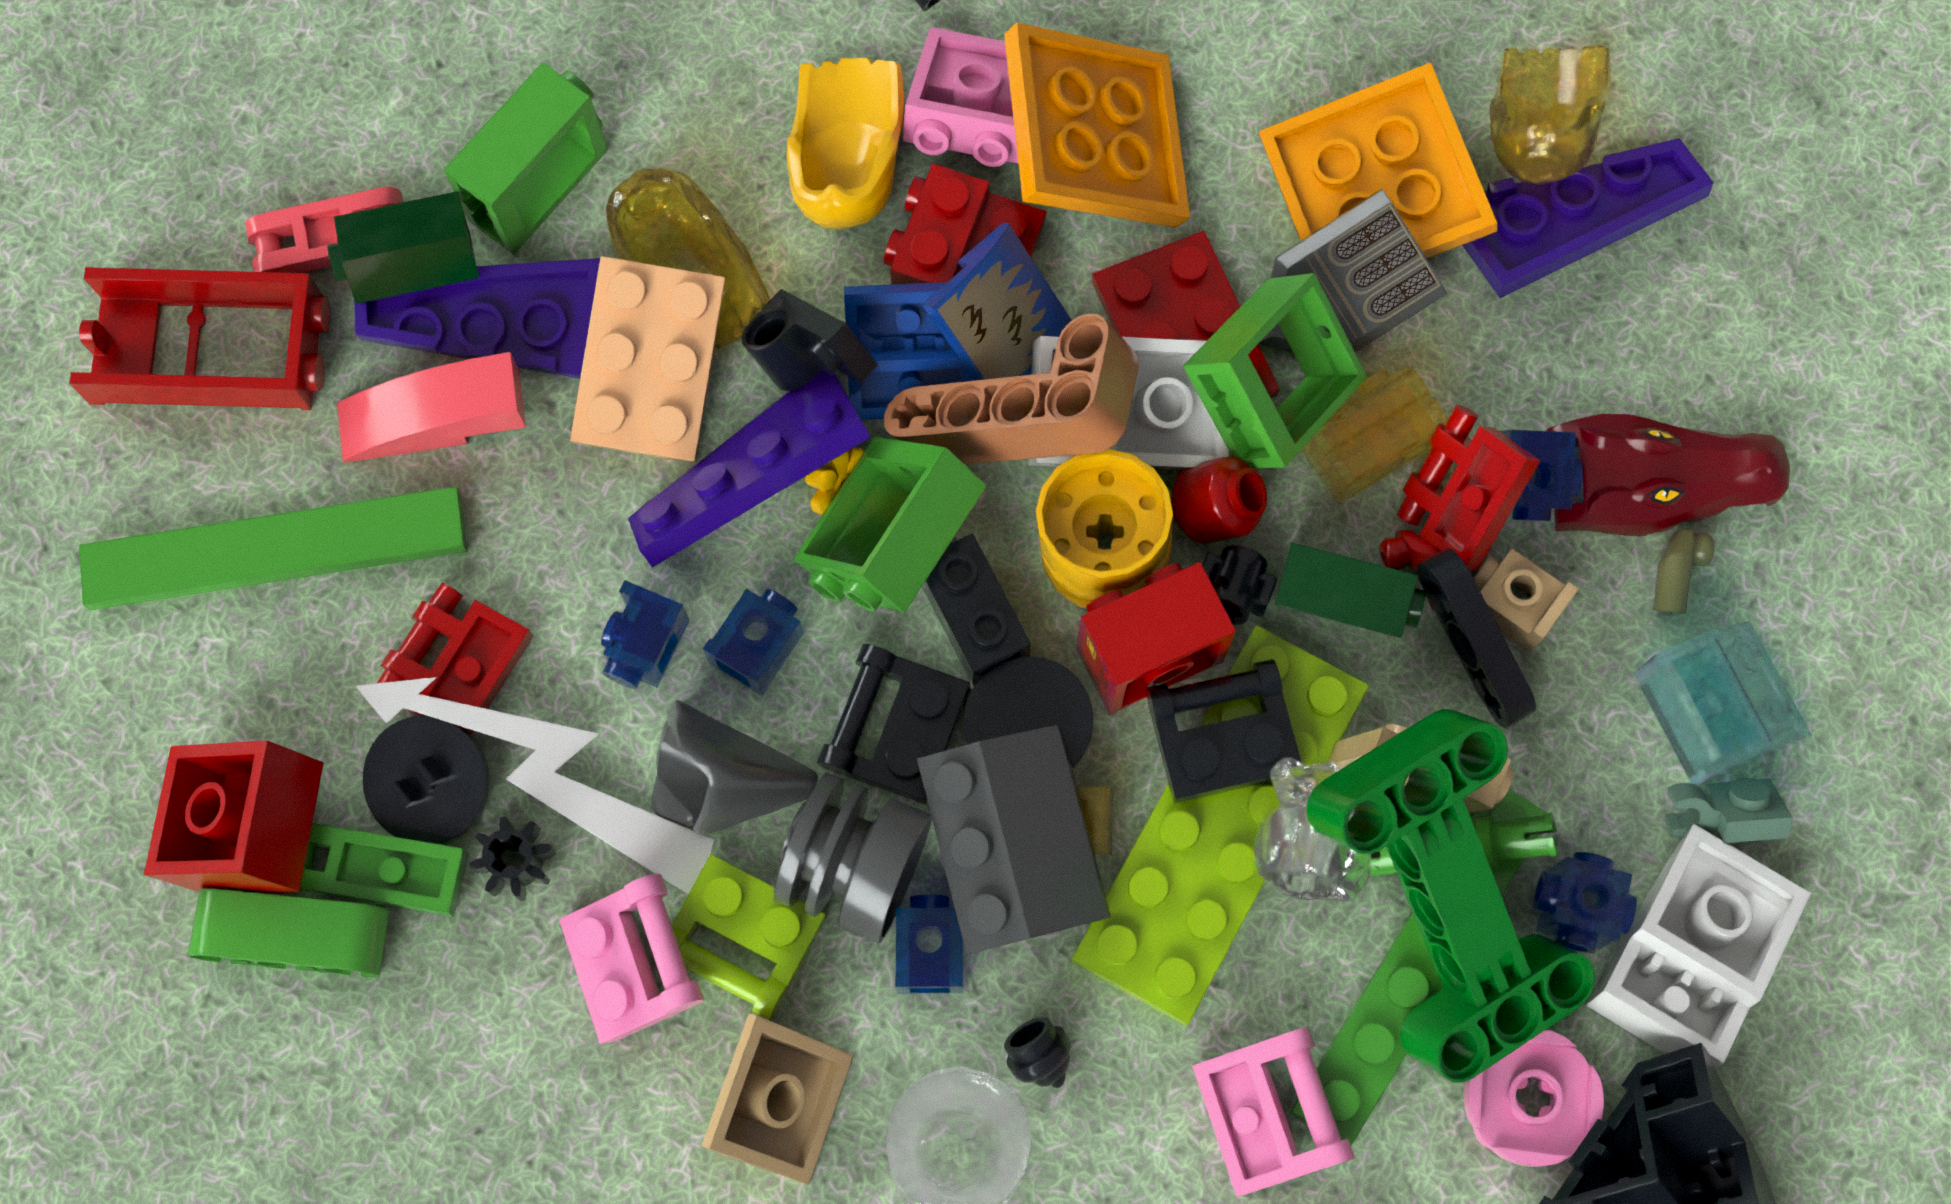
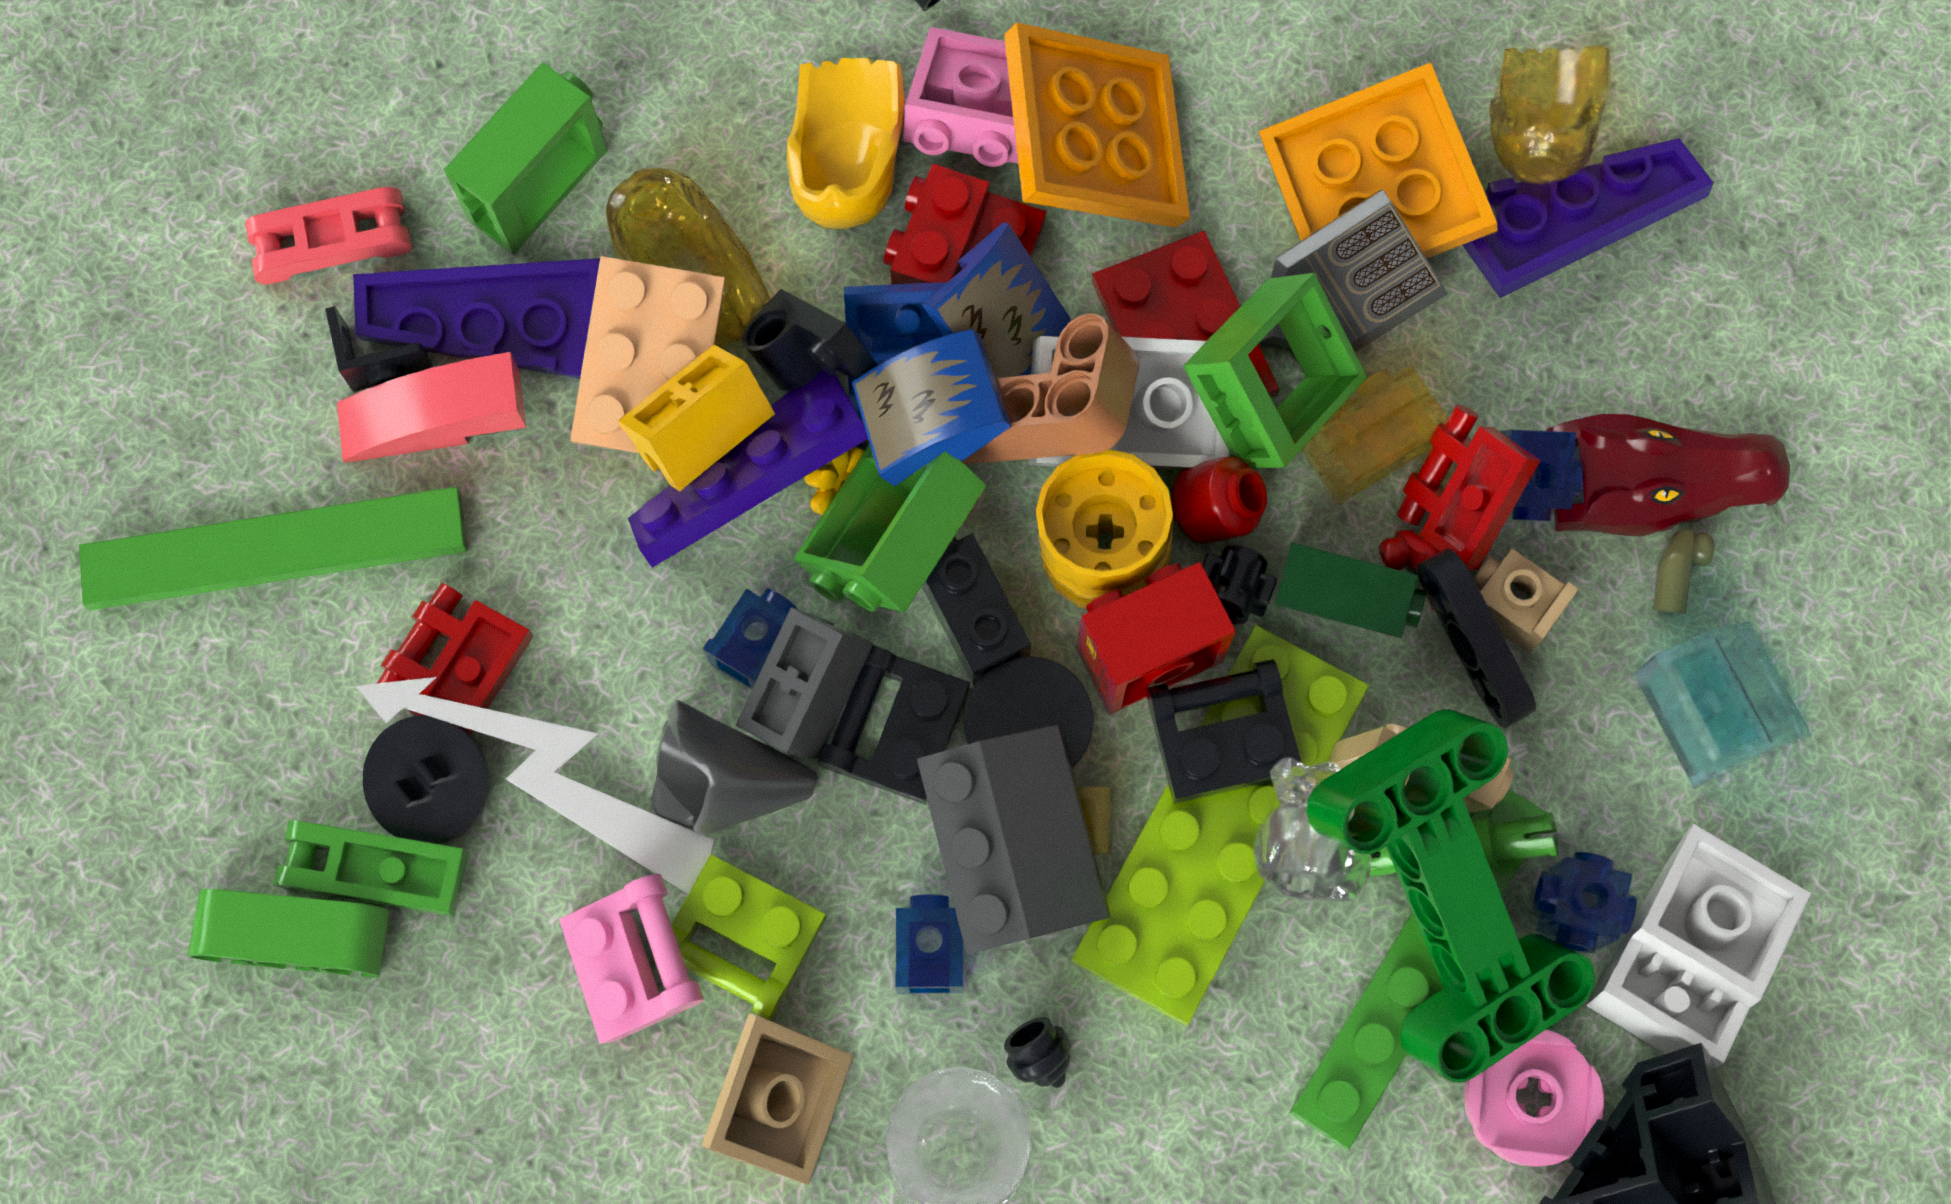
(128, 329): red door -> none
(234, 817): red brick -> none
(376, 367): none -> black bracket
(403, 248): dark green brick -> none
(510, 875): black gear -> none
(642, 637): clear blue brick -> none
(697, 416): none -> yellow hinge
(804, 684): none -> dark grey hinge
(851, 857): dark grey wheel -> none
(929, 404): none -> slope
(1251, 1117): bright pink plate -> none
(1735, 809): sand green plate -> none

